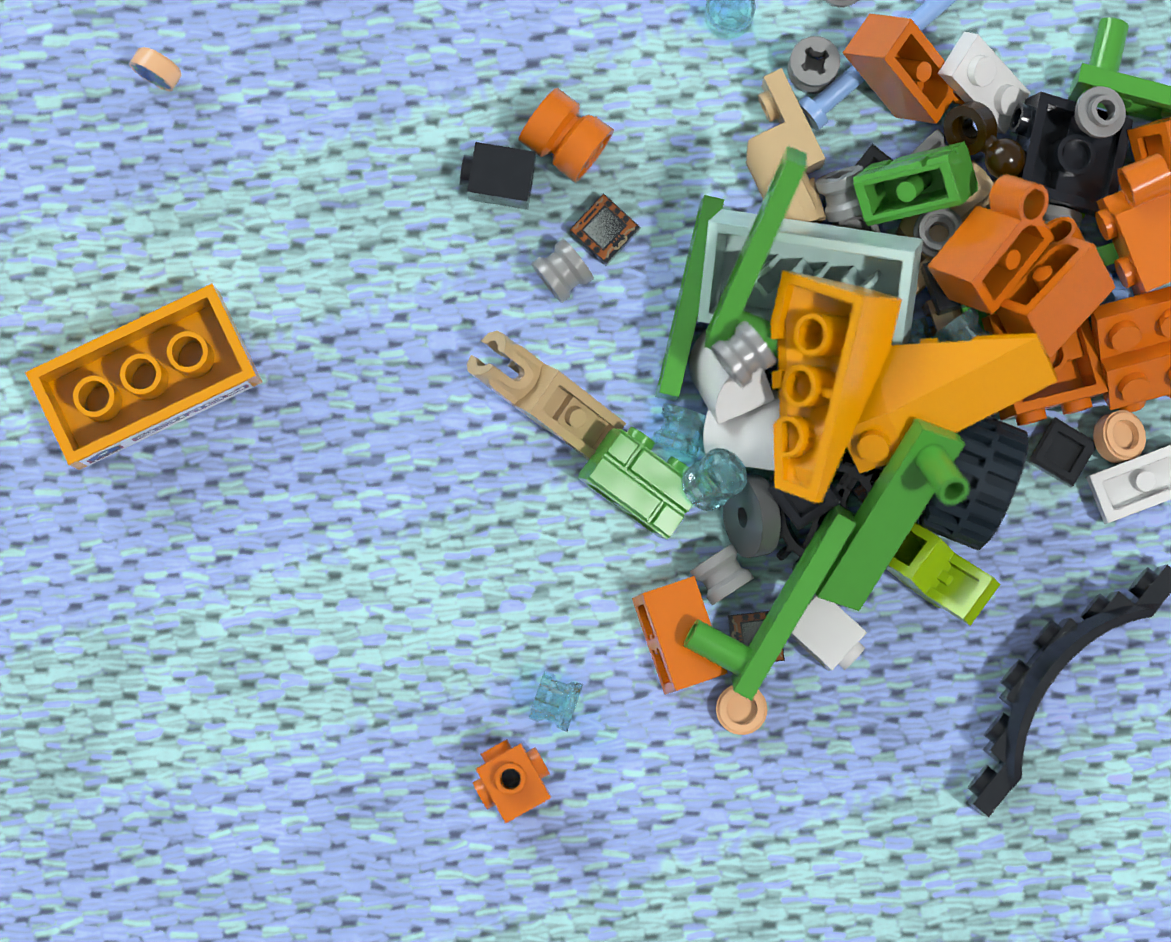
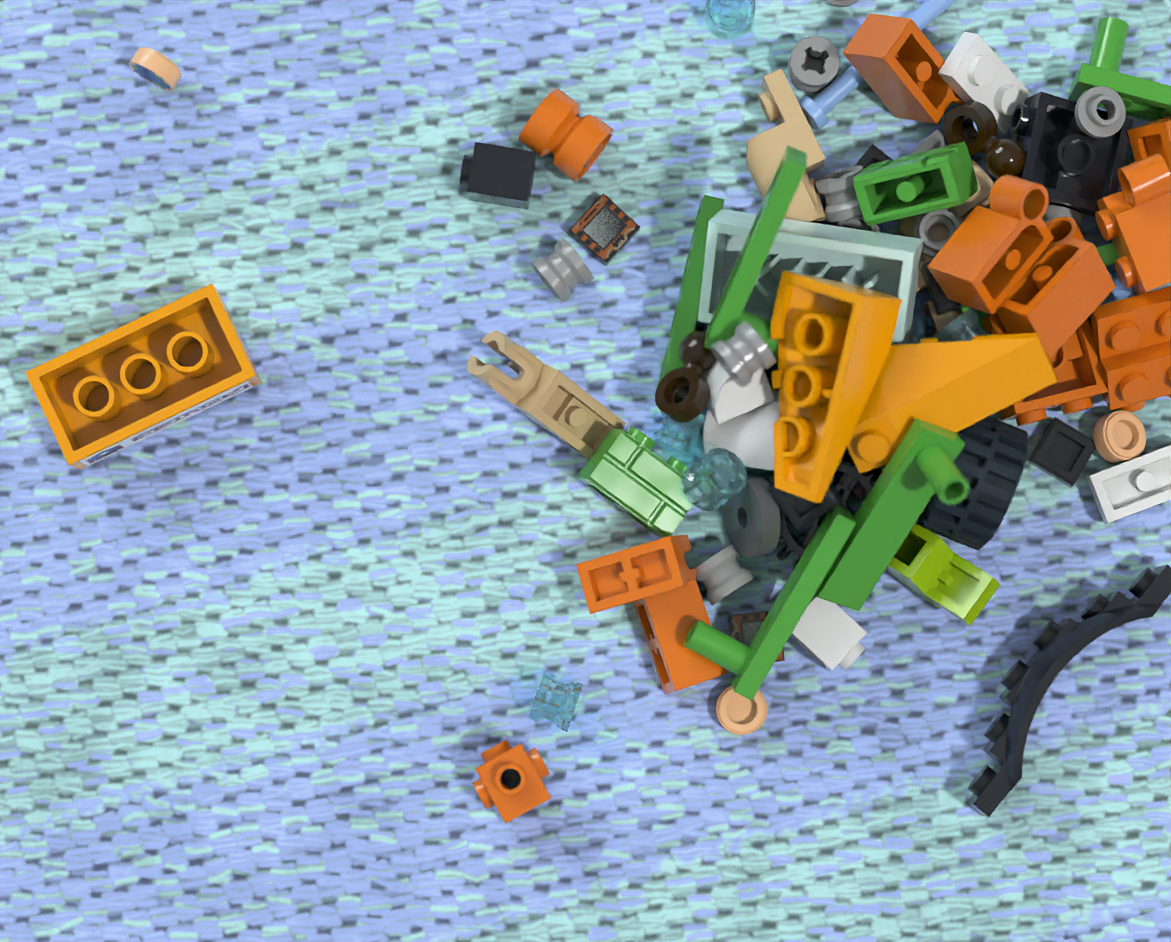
(636, 573): none -> orange hinge
(683, 391): none -> dark brown plate

